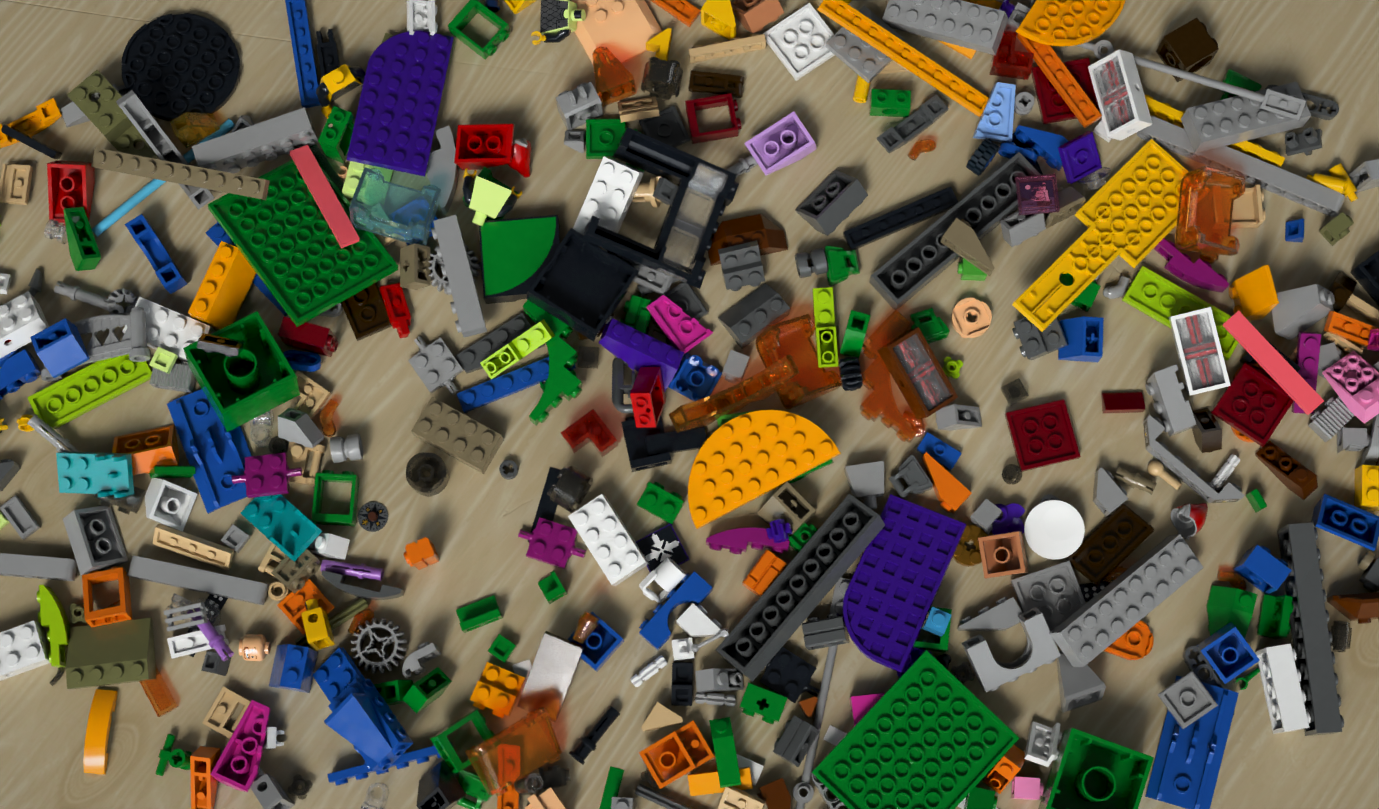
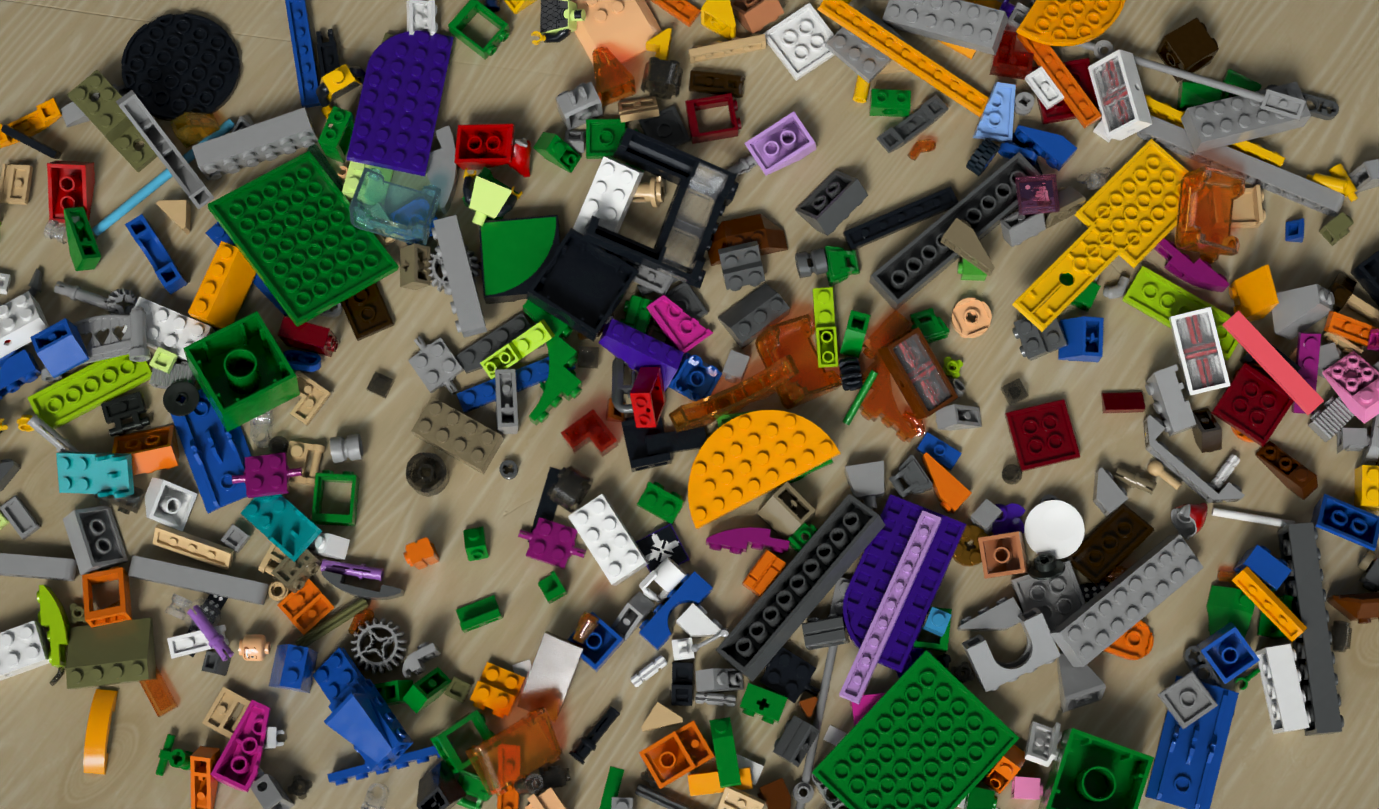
(123, 408): none -> pearl dark grey plate
(170, 620): light grey tile -> none
(172, 472): green tile -> none
(173, 395): none -> pearl dark grey piece
(178, 211): none -> tan slope
(180, 173): dark tan plate -> none
(223, 345): black plate -> none
(298, 428): light grey slope -> none
(318, 633): yellow torso -> none
(324, 196): coral tile -> none
(326, 418): clear orange arm -> none
(372, 516): piece -> none
(380, 385): none -> clear smoke plate
(396, 308): red hinge -> none
(458, 689): none -> olive tile
(475, 543): none -> green bracket
(502, 648): green plate -> none
(506, 401): none -> light grey slope
(557, 151): none -> green slope
(612, 413): none -> dark orange slope
(632, 615): none -> light grey slope
(665, 191): dark grey plate -> none
(779, 531): dark purple gear -> none
(860, 397): none -> green bar
(890, 607): none -> lavender plate
(958, 387): none -> light grey plate
(1044, 88): none -> white plate
(1046, 567): none -> pearl dark grey piece
(1079, 157): dark purple tile -> none
(1195, 94): none -> green brick
(1251, 517): none -> white bar
(1256, 500): green tile -> none
(1269, 604): none -> light orange plate
(1303, 142): dark grey hips -> none

